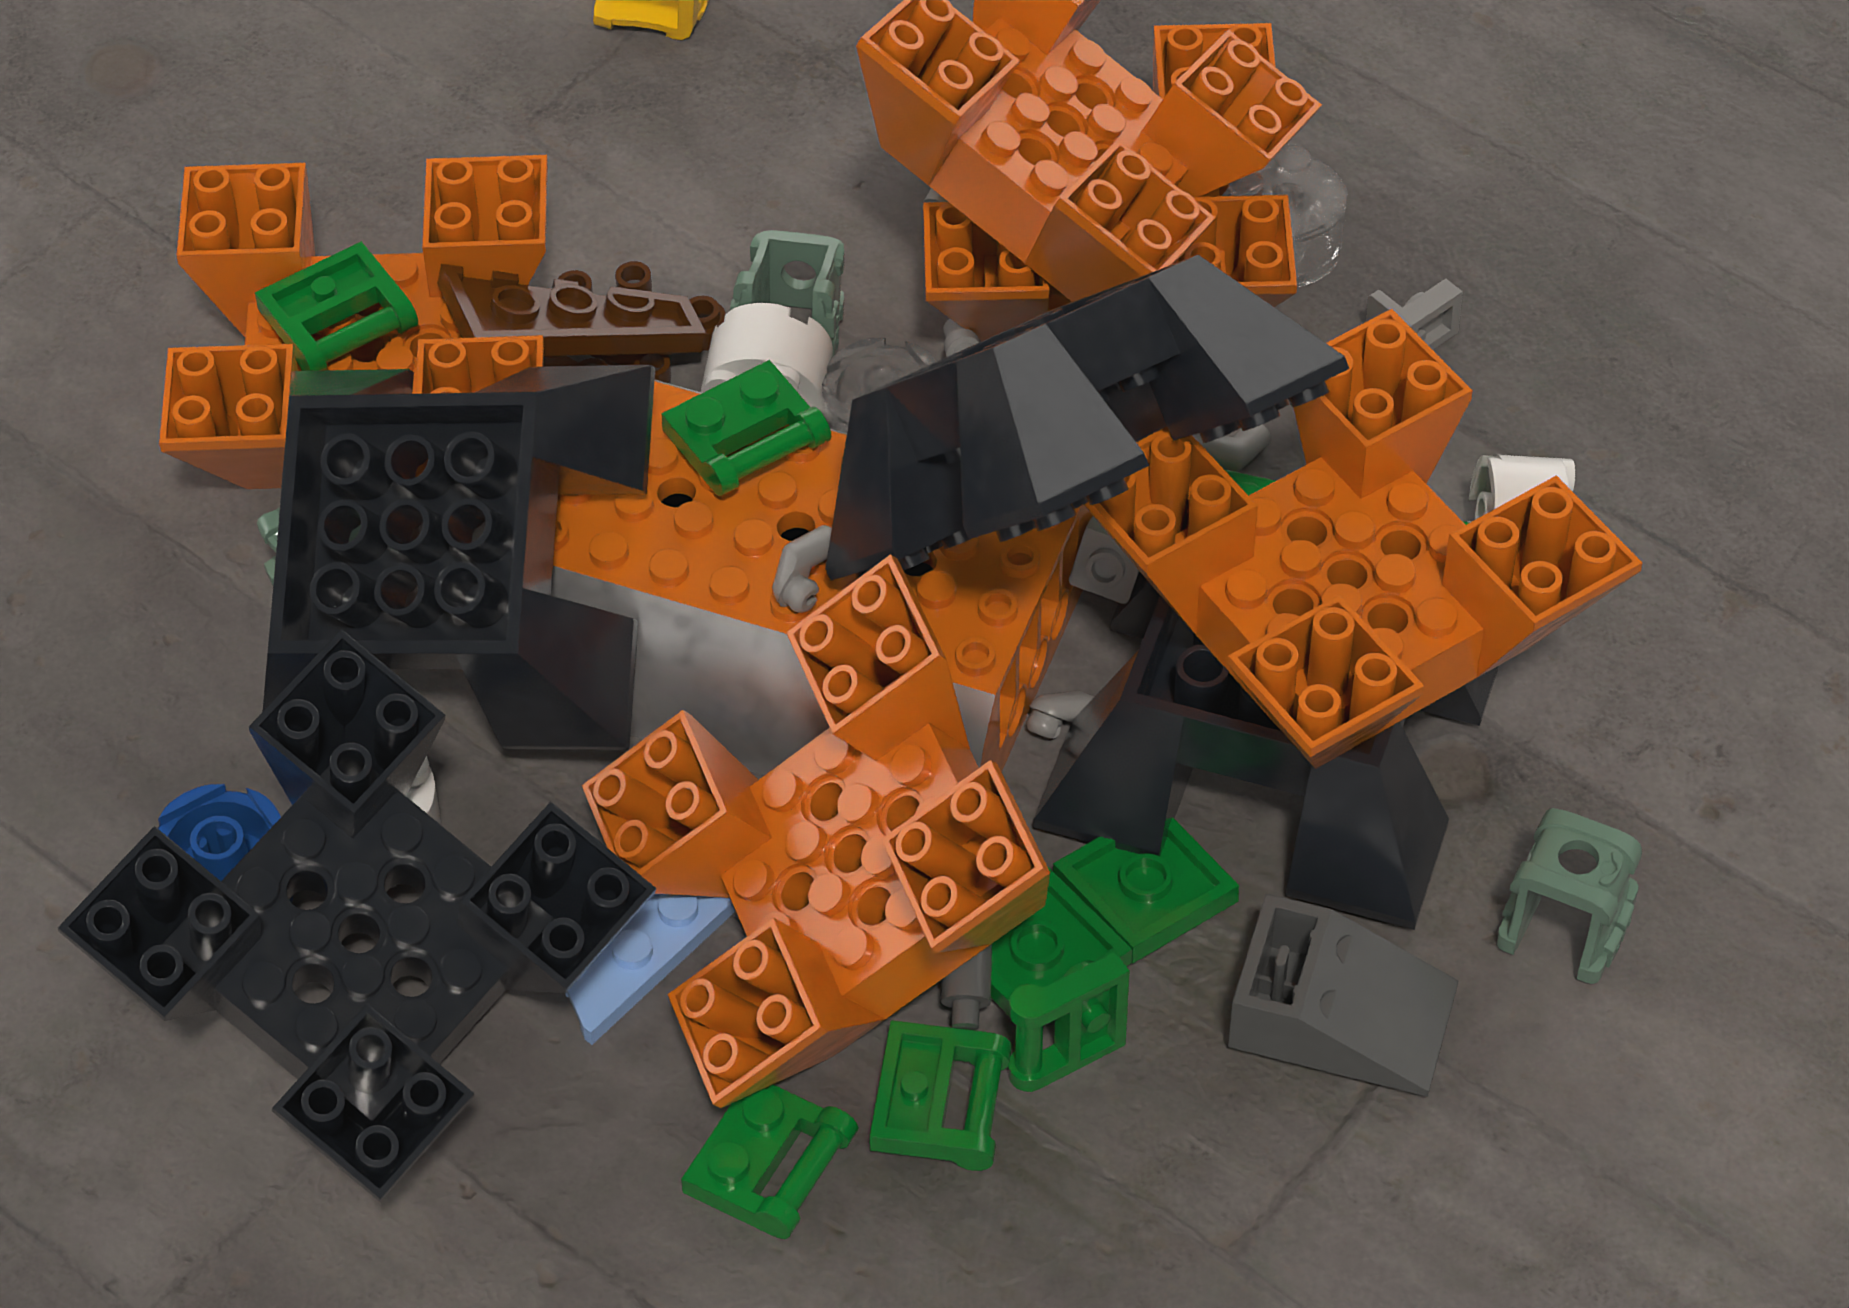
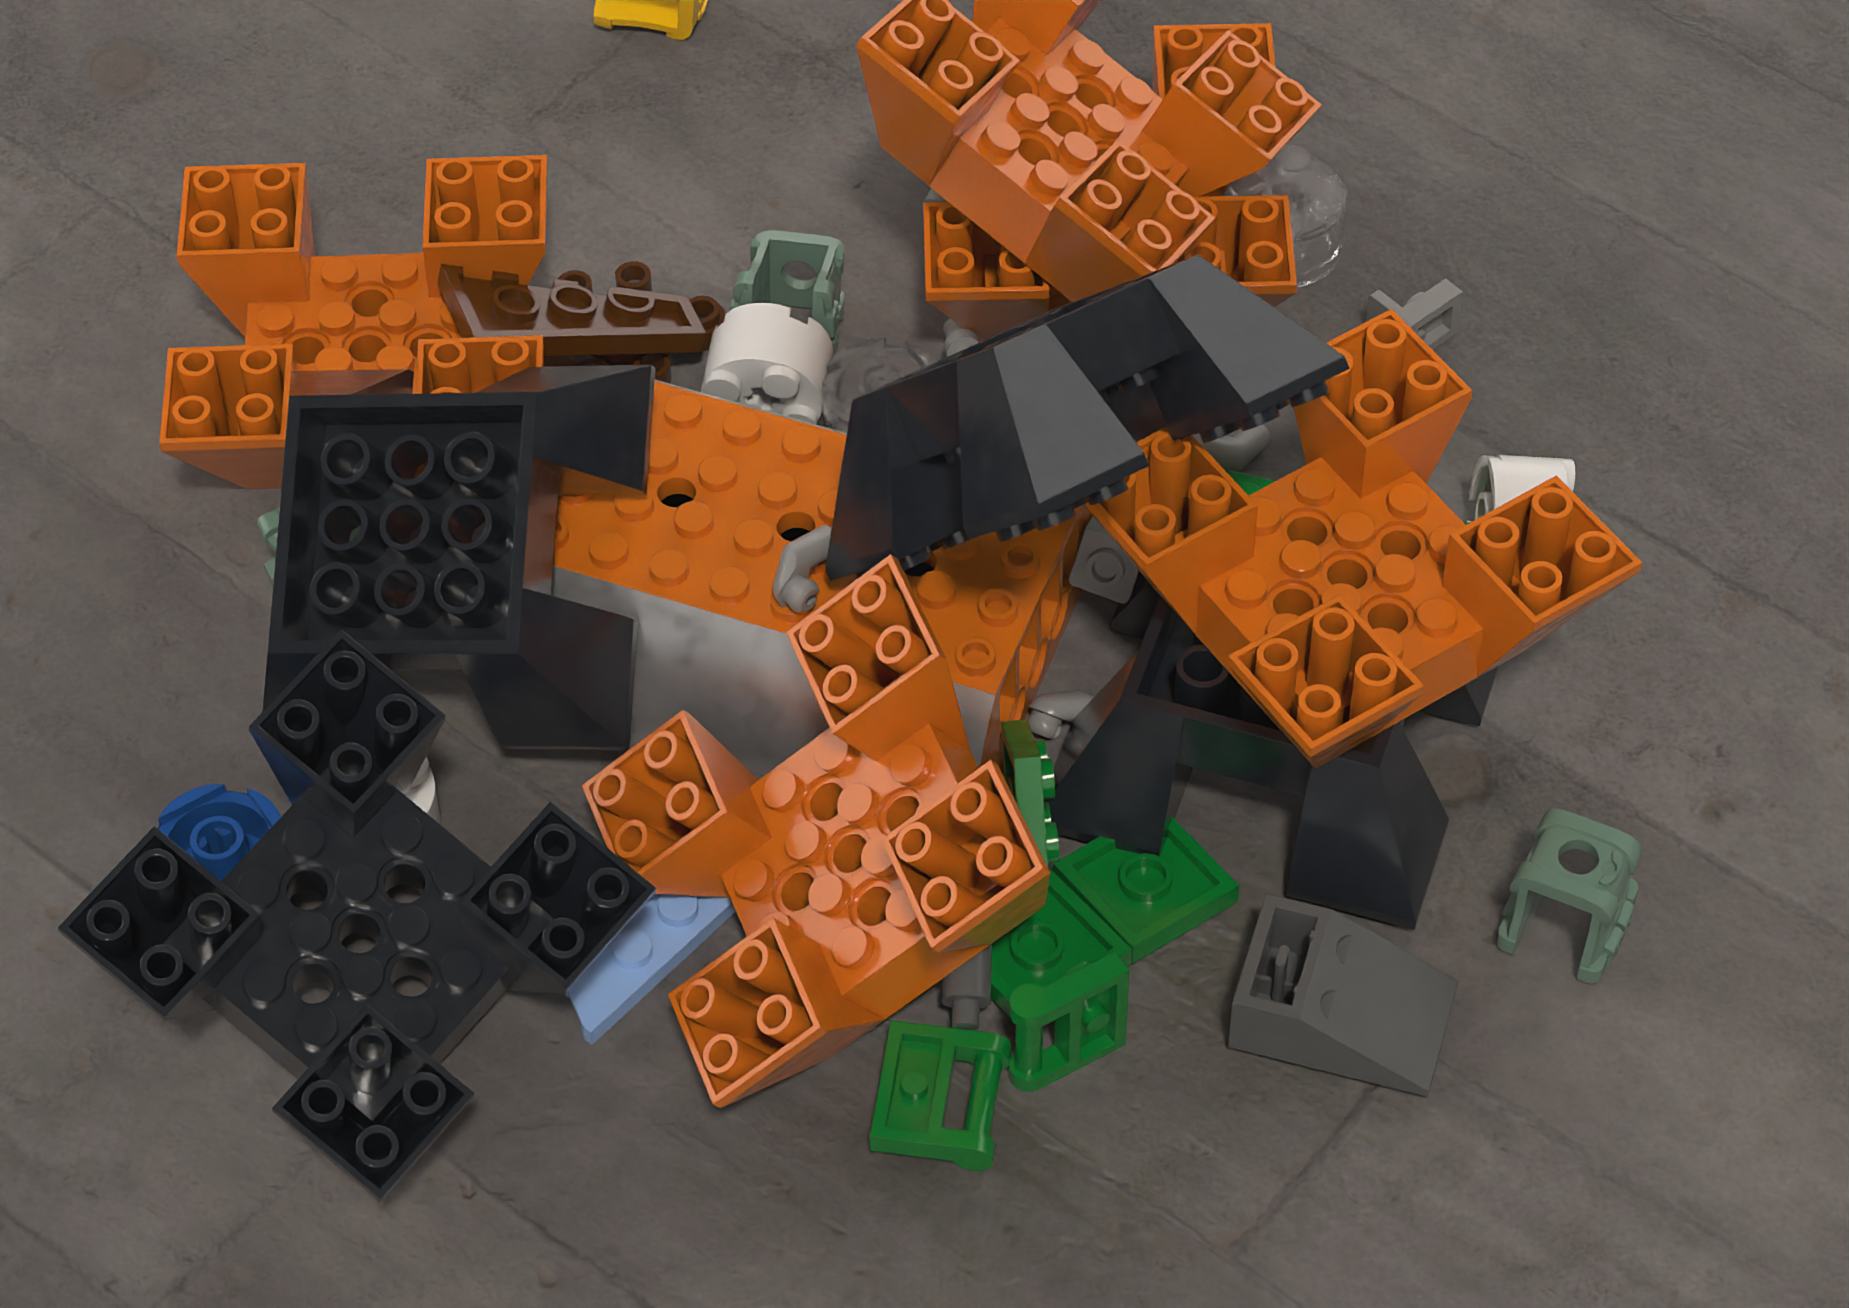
(332, 293): green plate -> none
(737, 415): green plate -> none
(751, 1146): green plate -> none
(1030, 782): none -> green plate

